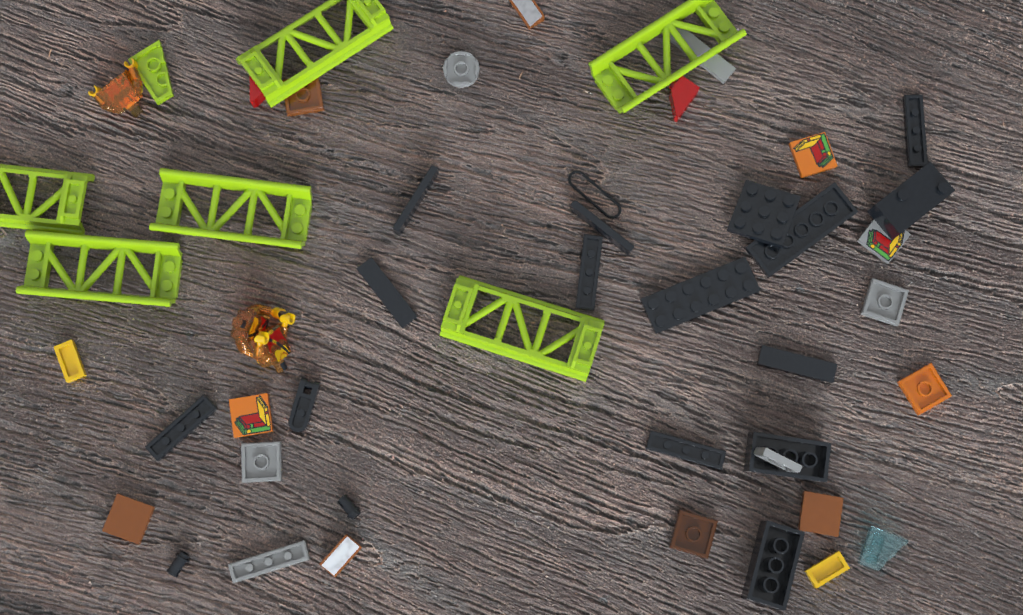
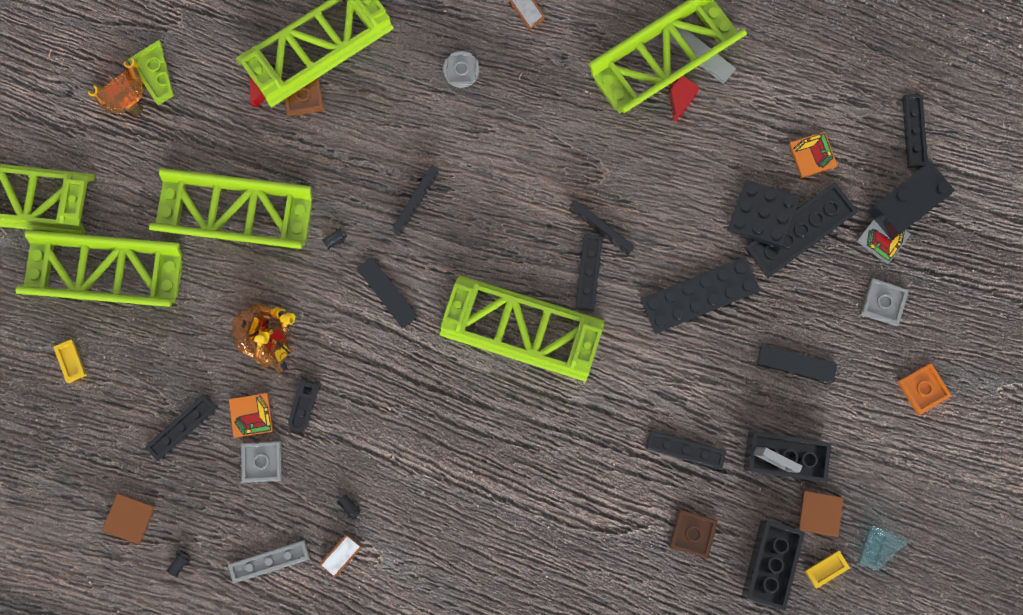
(334, 238): none -> black pin
(569, 181): black piece -> none

